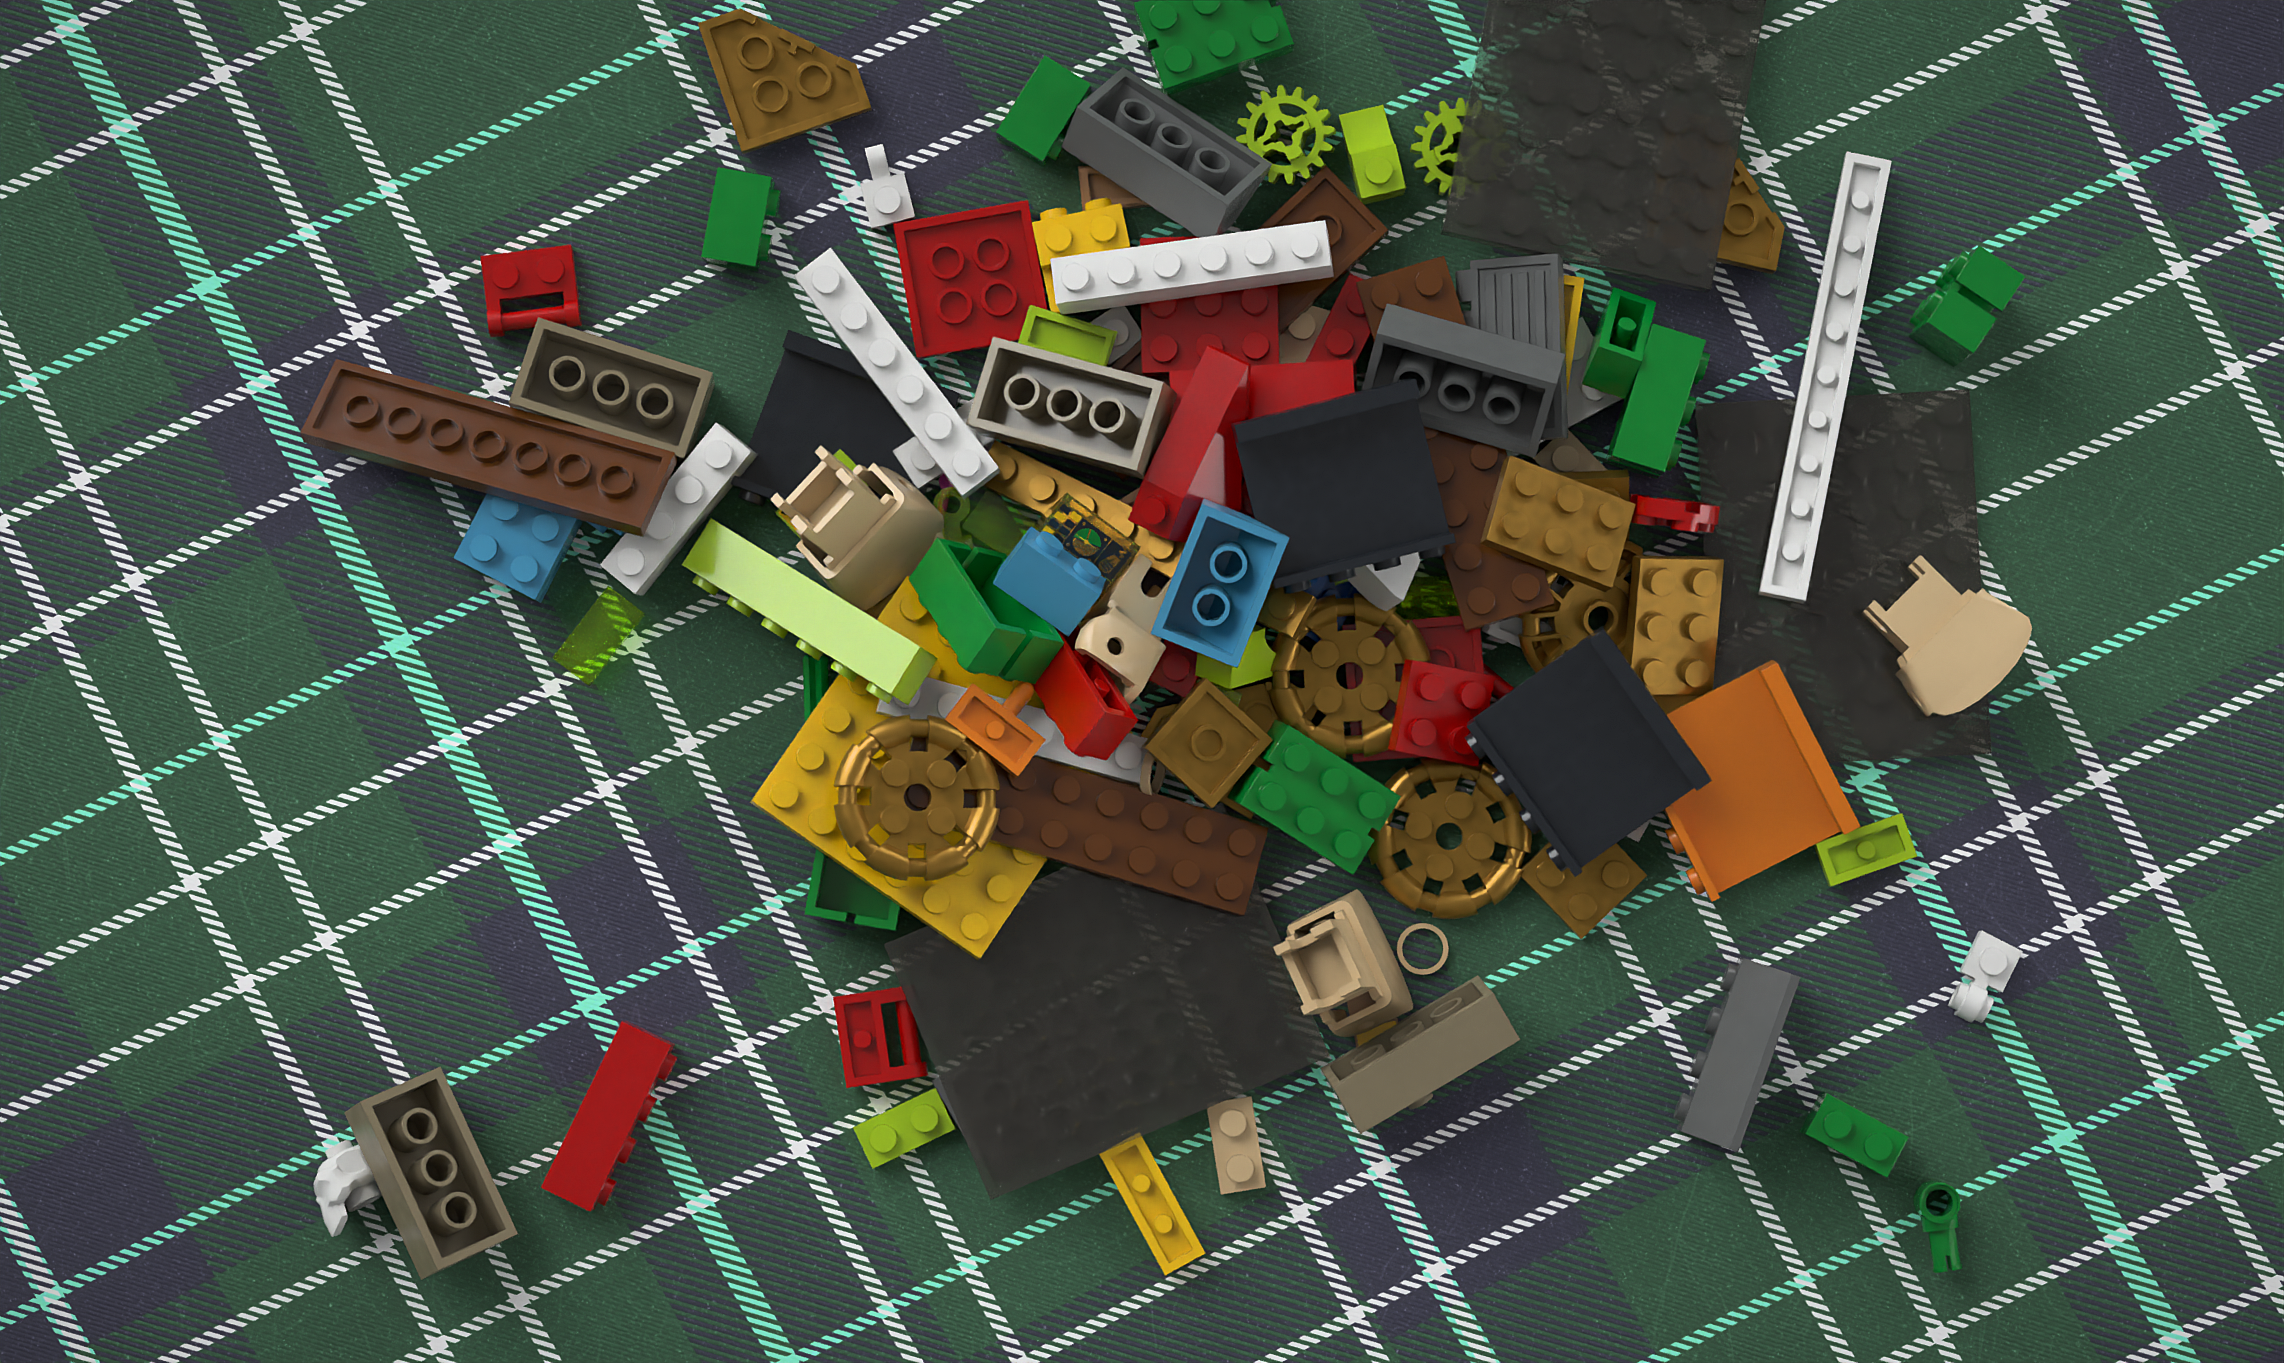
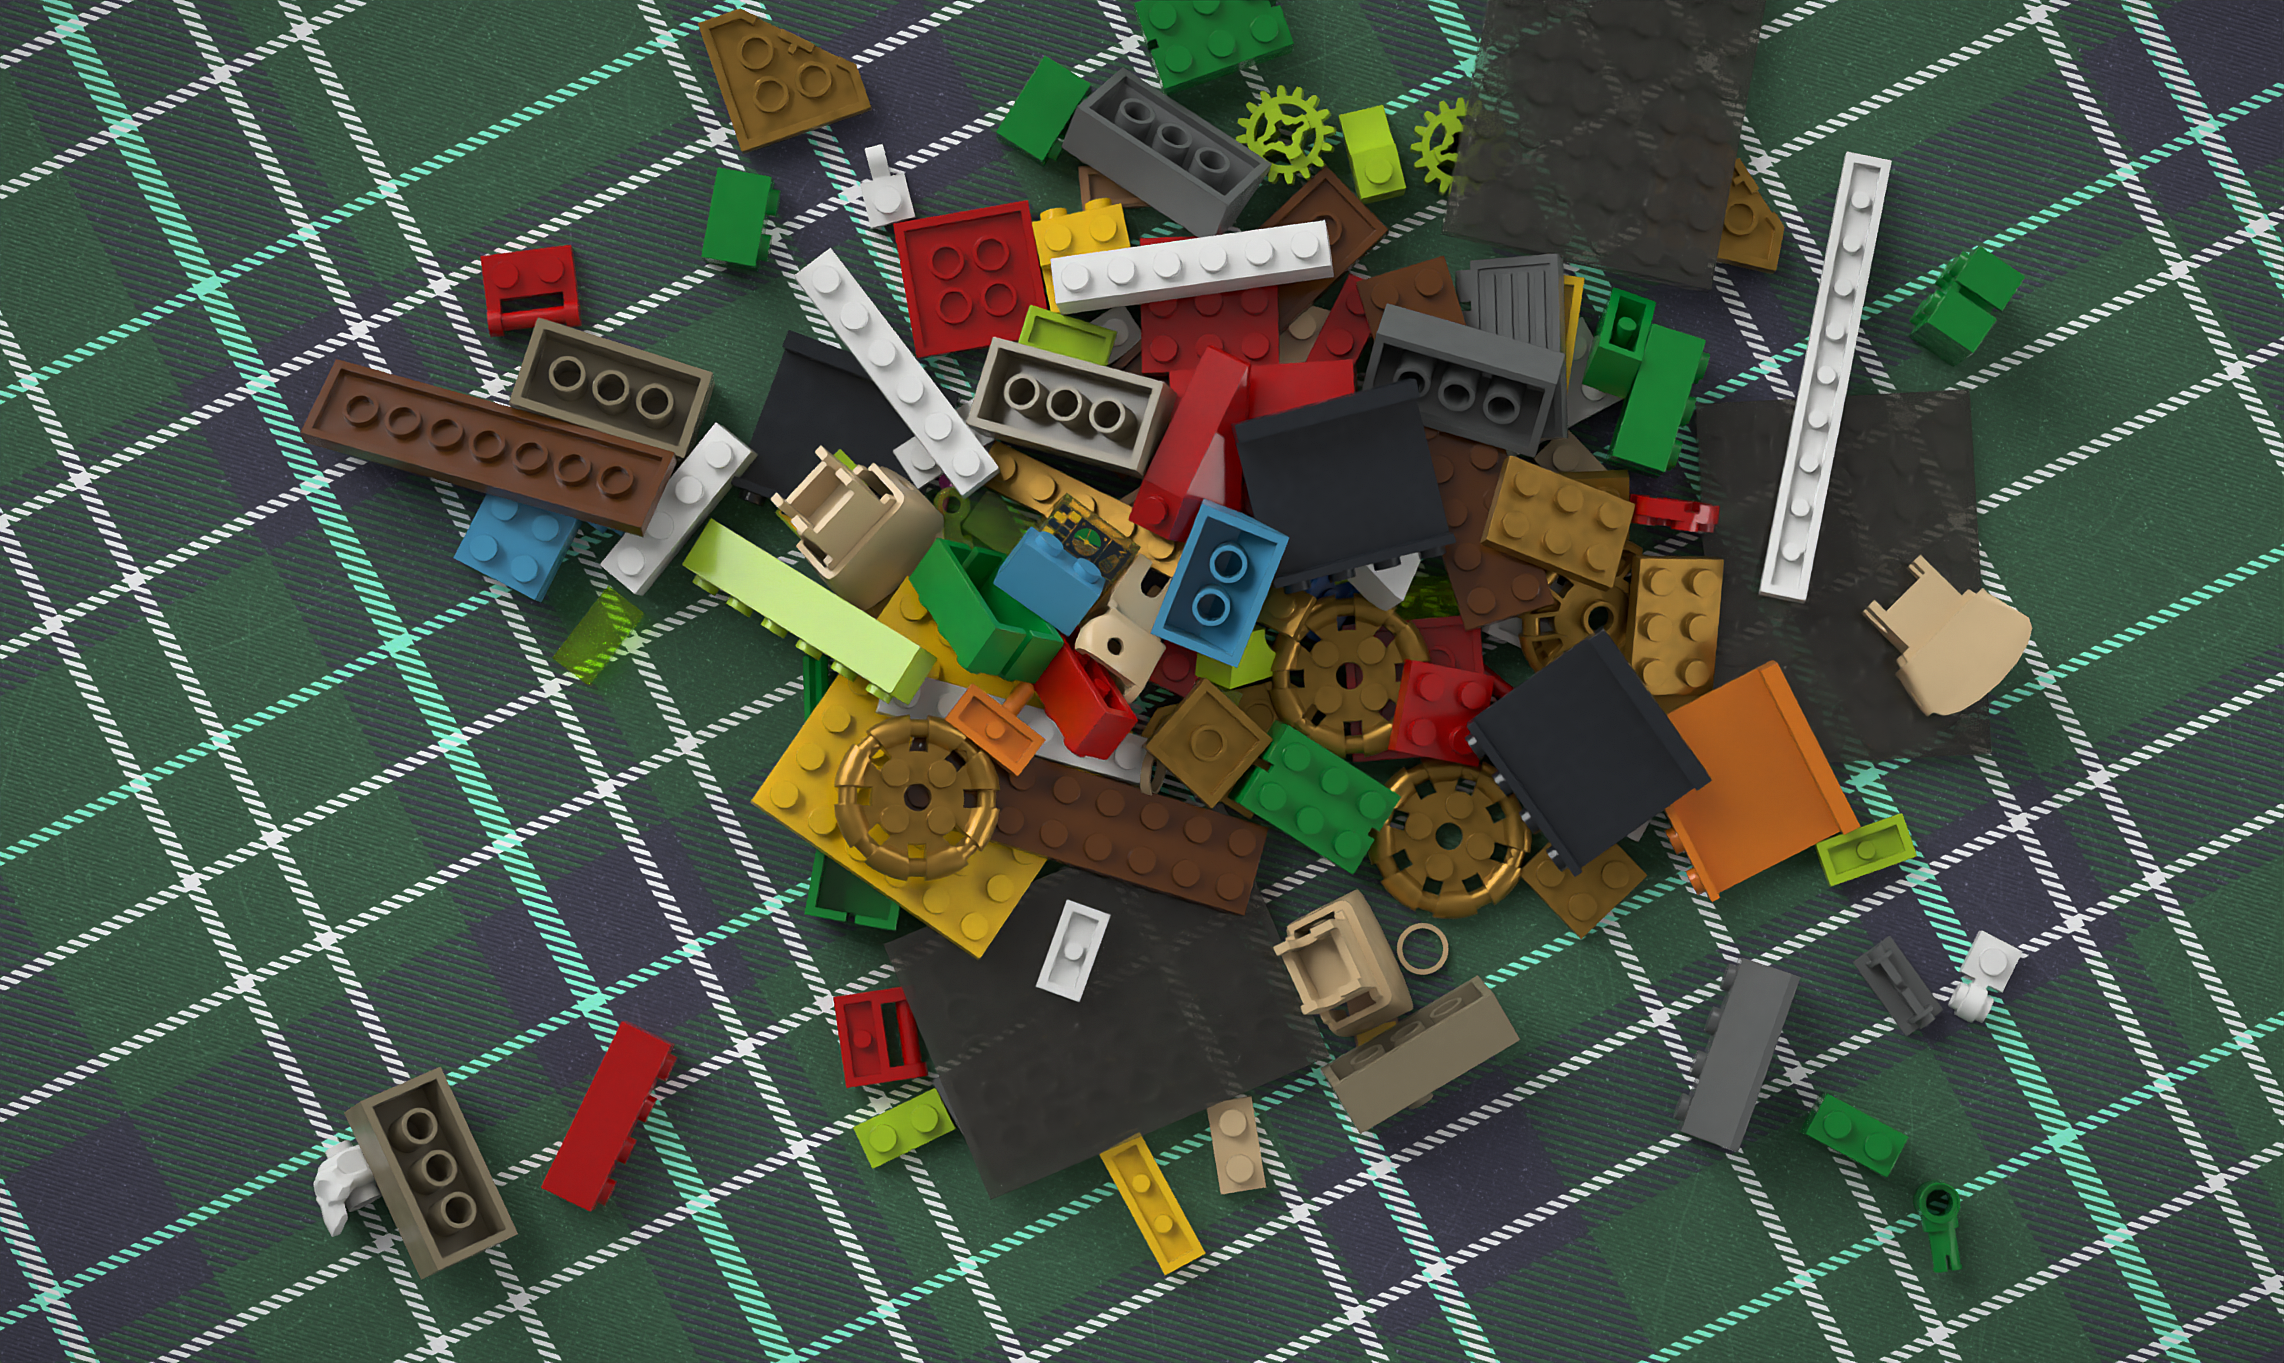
(1073, 950): none -> white plate
(1898, 986): none -> dark grey hinge

